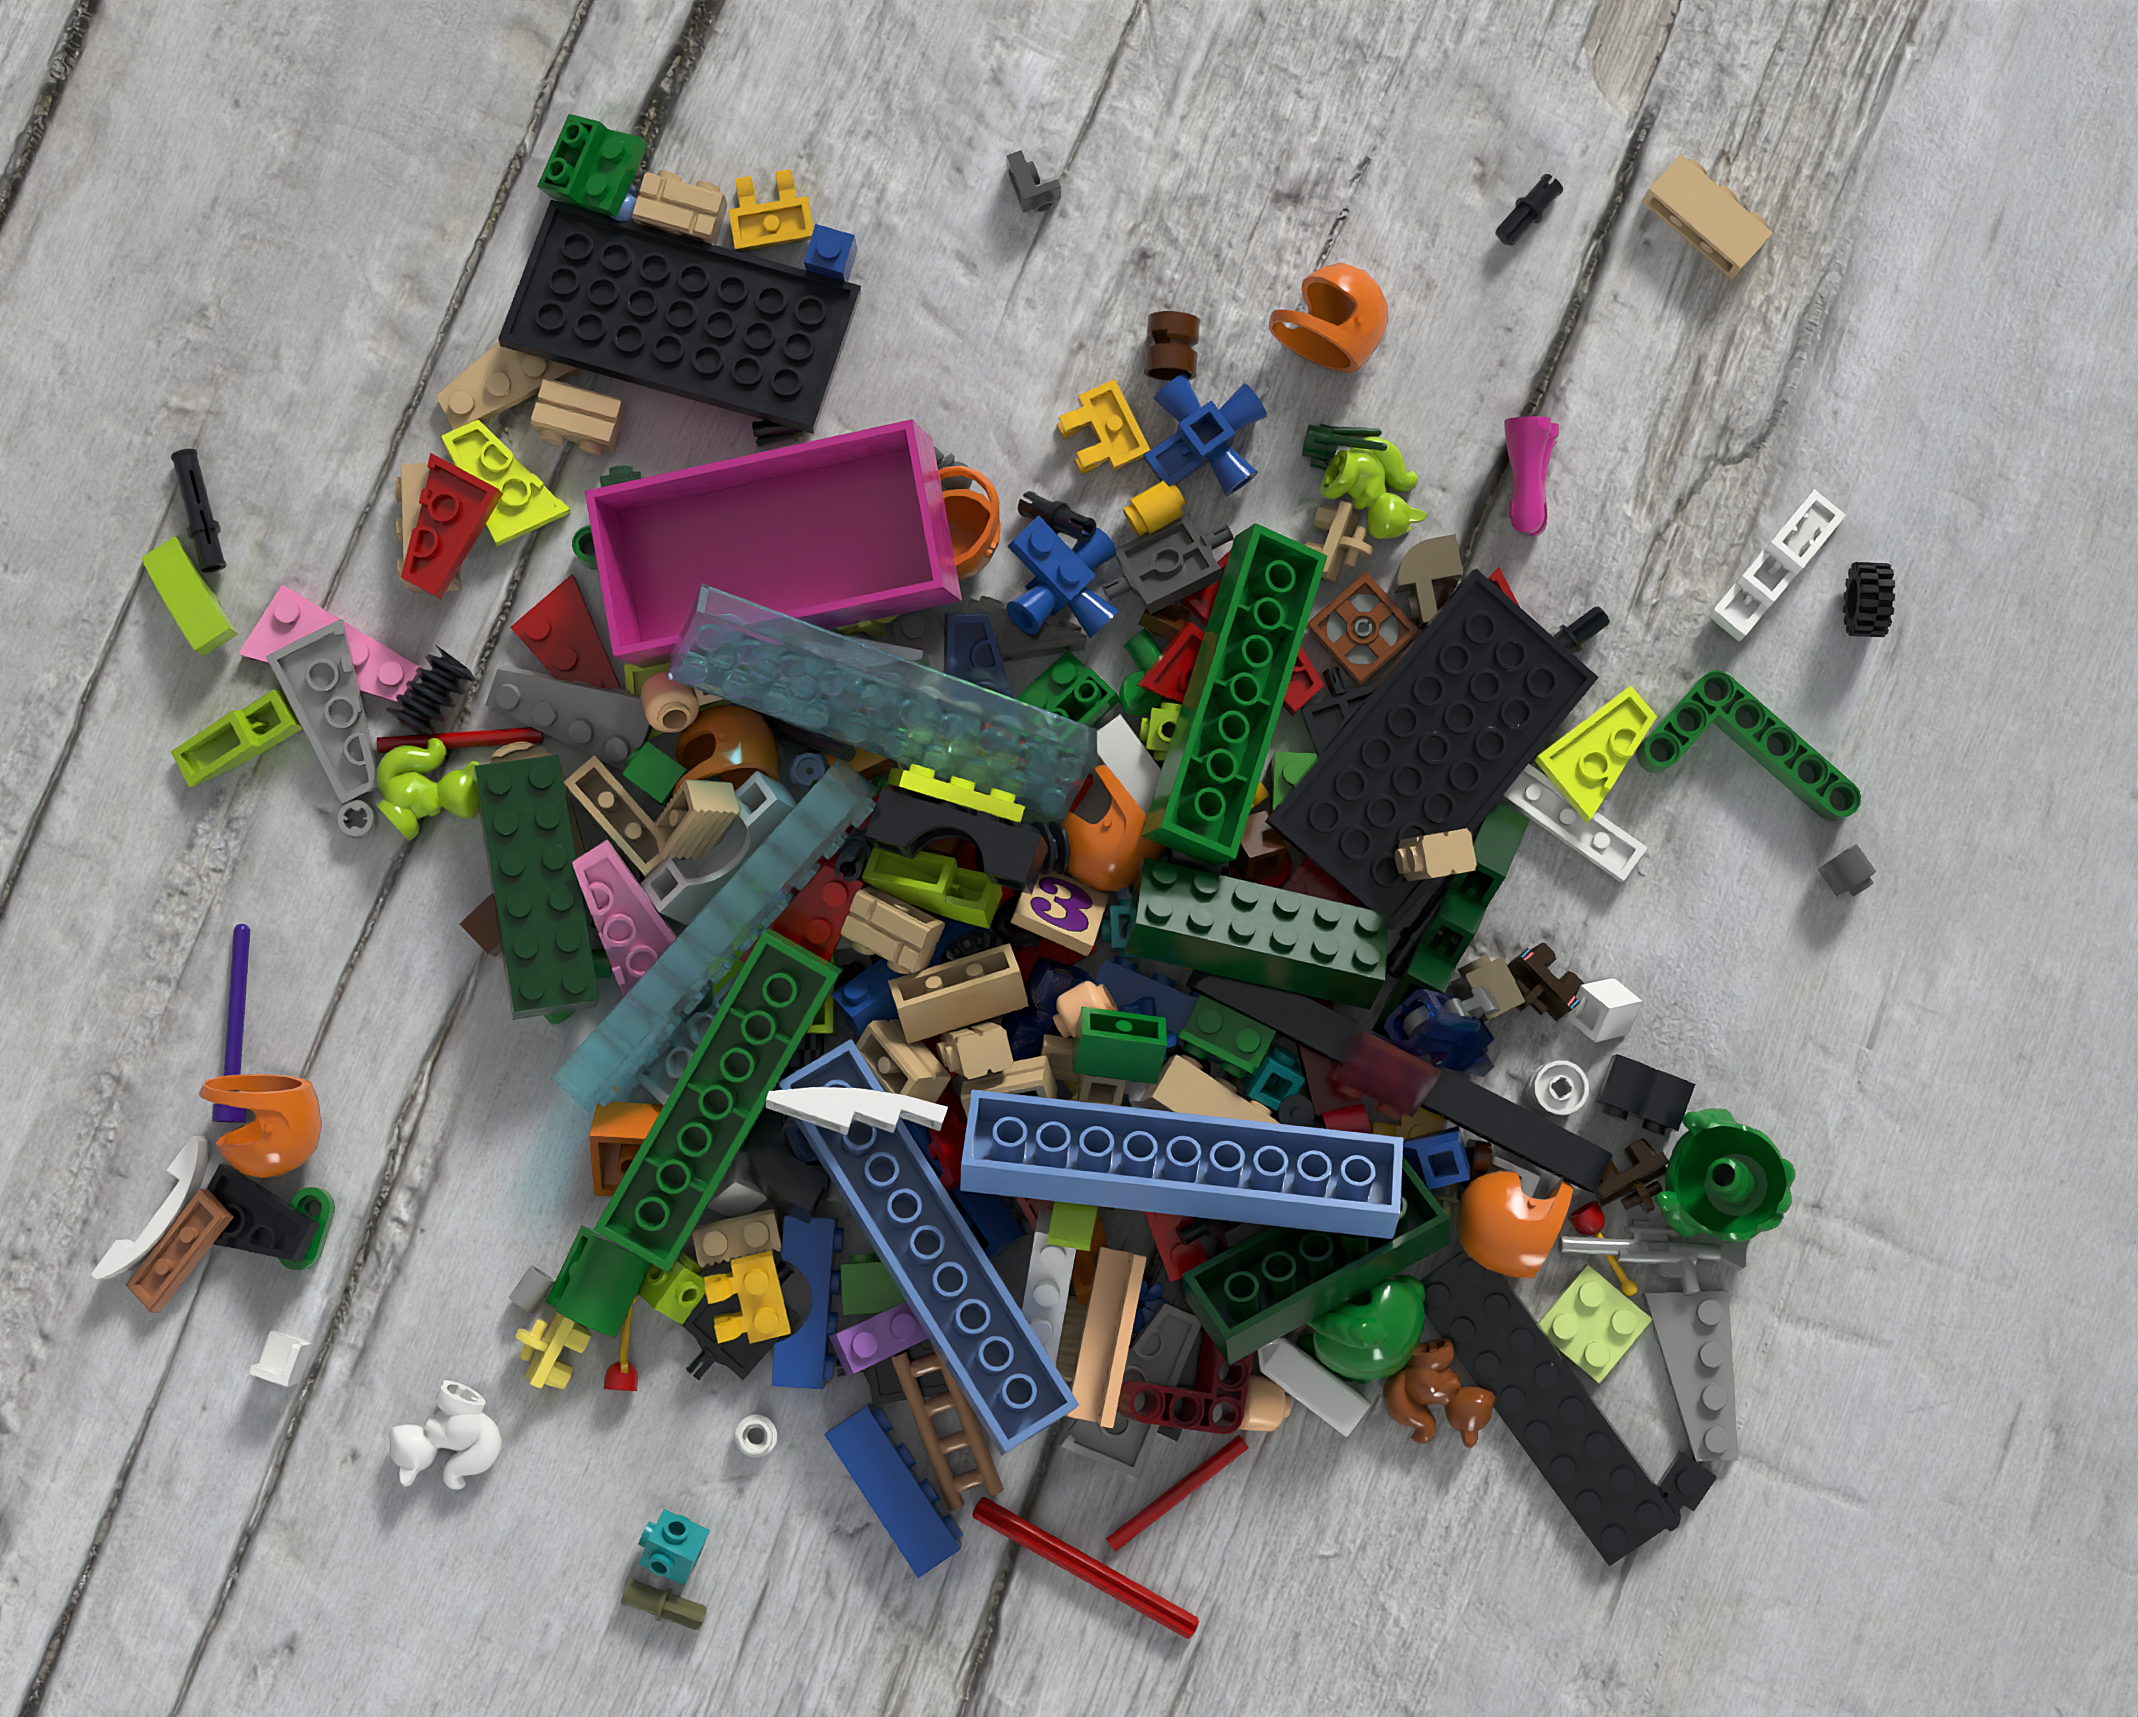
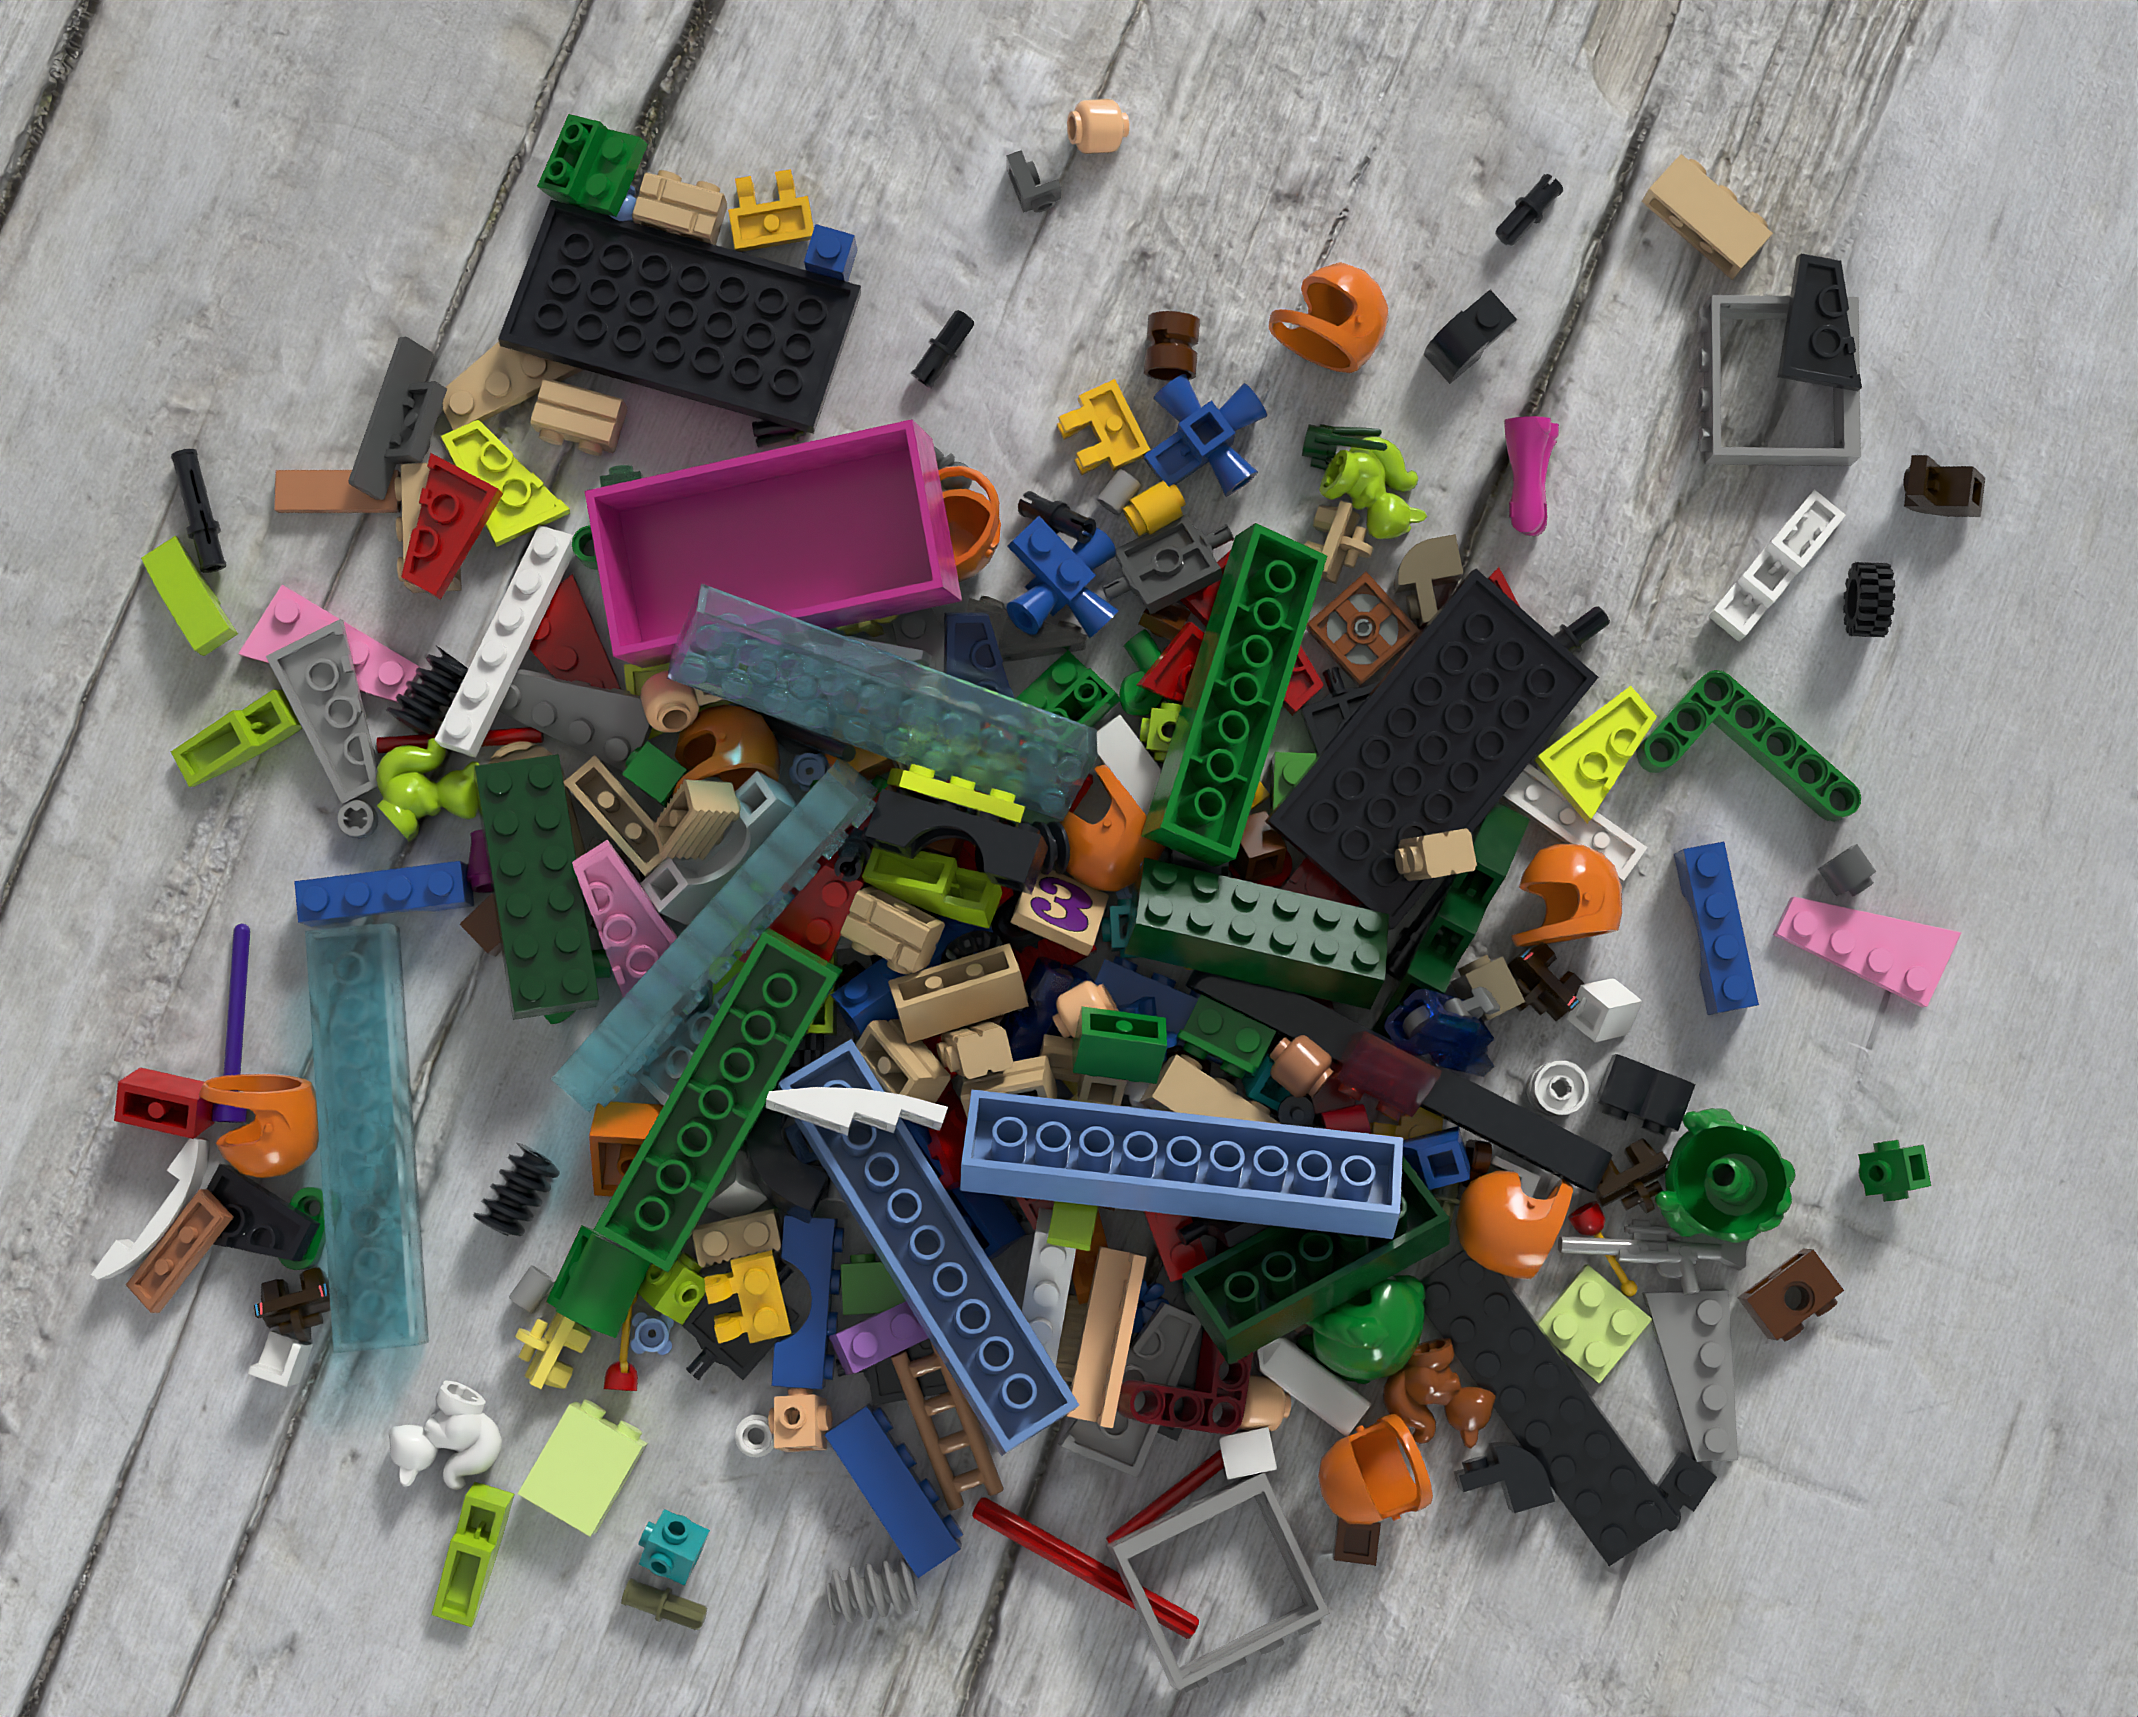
(163, 1103): none -> red brick
(297, 1310): none -> dark brown hips
(328, 493): none -> nougat tile
(366, 1138): none -> clear light blue brick
(383, 892): none -> blue arch
(400, 419): none -> dark grey bracket
(472, 1553): none -> lime slope
(478, 869): none -> magenta cone
(506, 642): none -> white plate
(518, 1192): none -> black piece
(583, 1466): none -> yellowish green brick
(643, 1342): none -> light blue plate
(800, 1421): none -> light nougat brick
(871, 1591): none -> light grey piece
(943, 348): none -> black axle
(1097, 126): none -> light nougat head
(1118, 492): none -> light grey hinge
(1247, 1453): none -> white panel
(1265, 1638): none -> light grey window
(1301, 1066): none -> nougat head
(1356, 1542): none -> reddish brown plate
(1367, 1476): none -> orange piece
(1468, 335): none -> black brick
(1520, 1475): none -> black brick
(1578, 892): none -> orange piece
(1711, 895): none -> blue arch
(1766, 1298): none -> reddish brown brick
(1817, 329): none -> black wing
(1845, 402): none -> light grey window
(1878, 948): none -> bright pink wing
(1893, 1170): none -> green brick
(1943, 489): none -> dark brown brick

